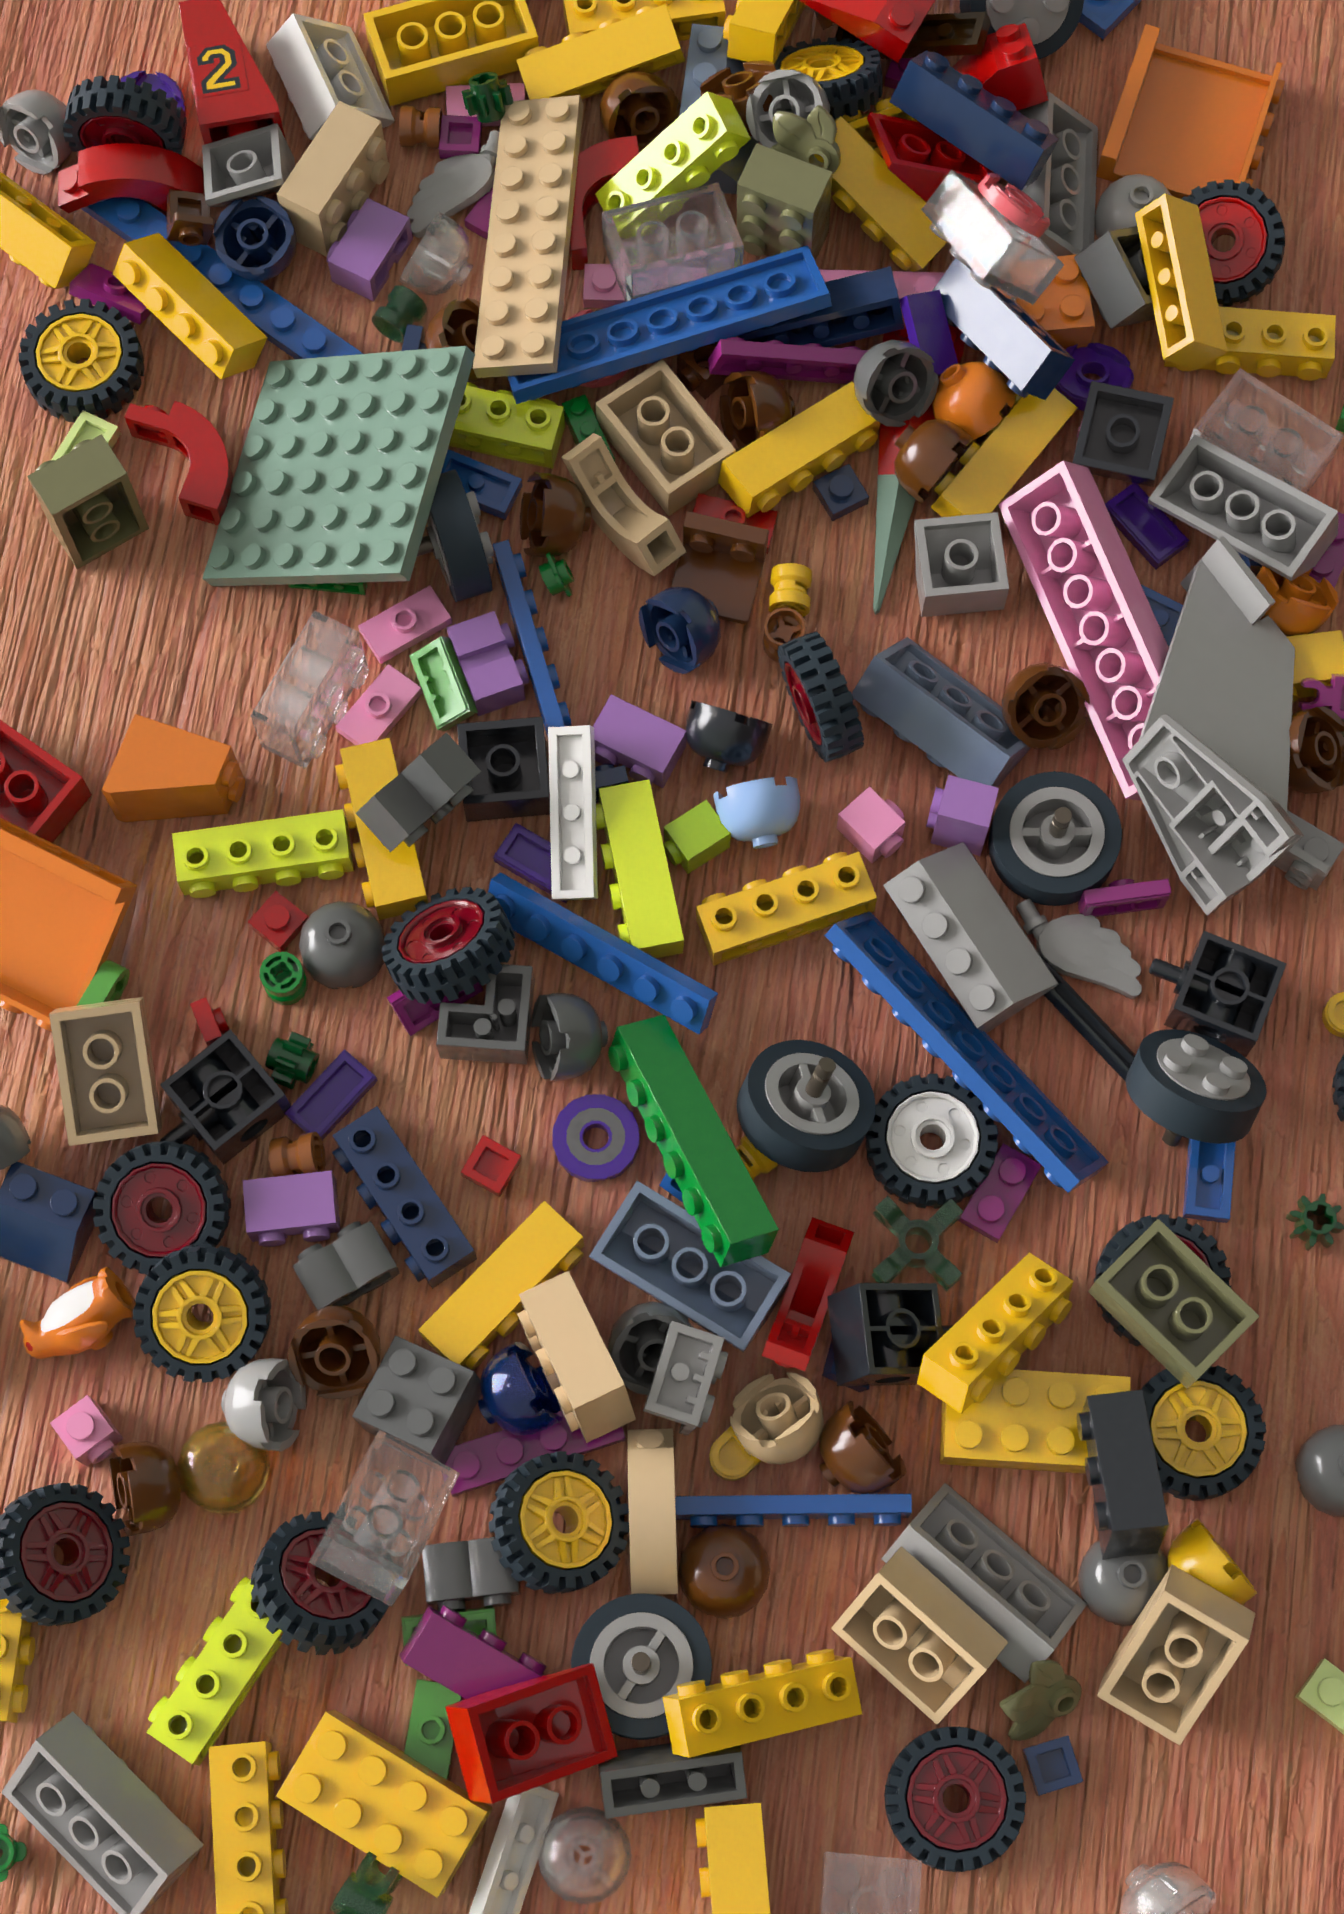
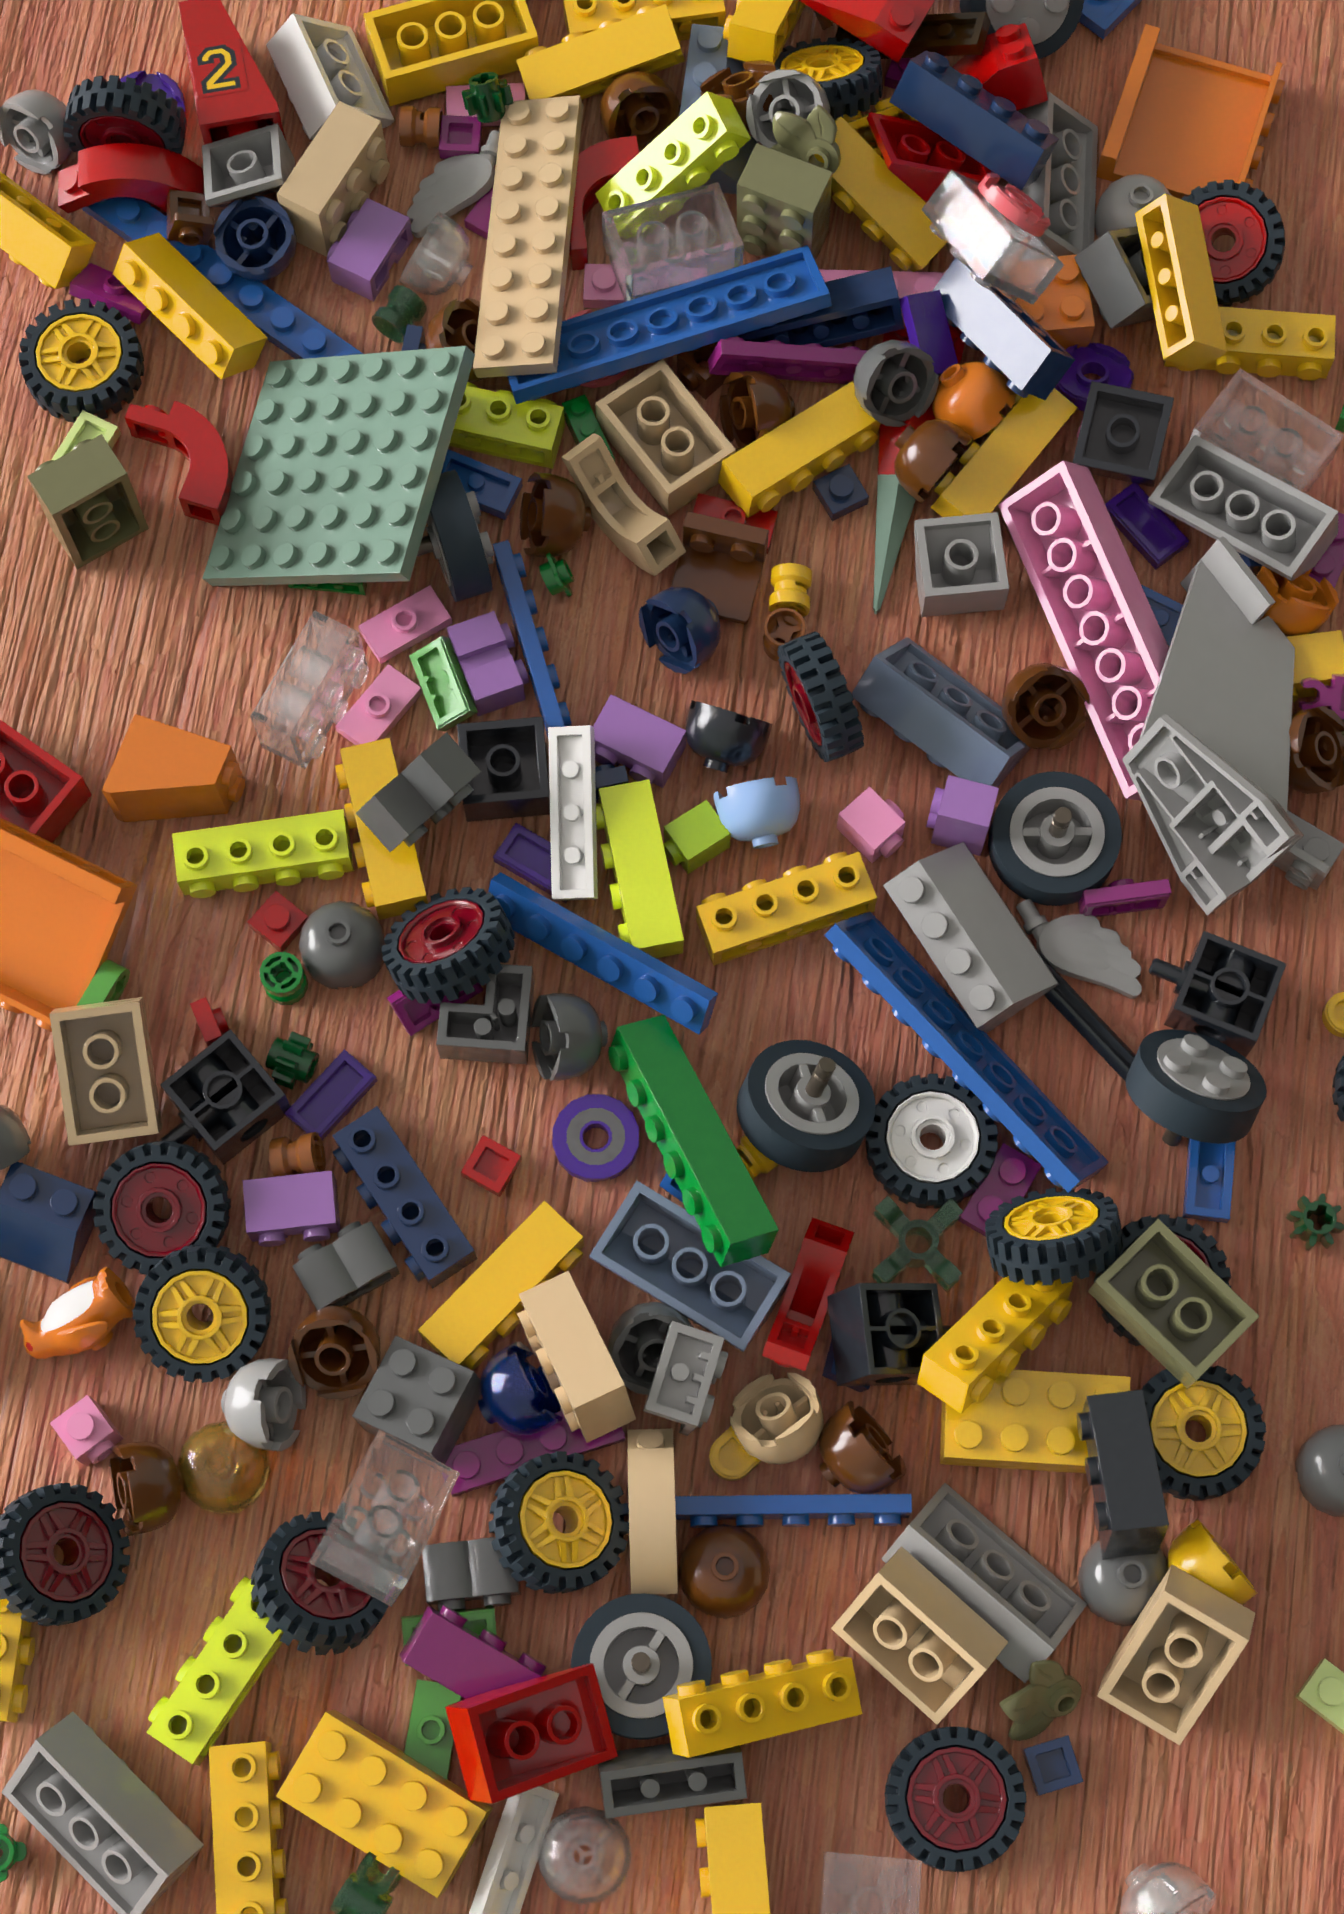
(1054, 1236): none -> black wheel

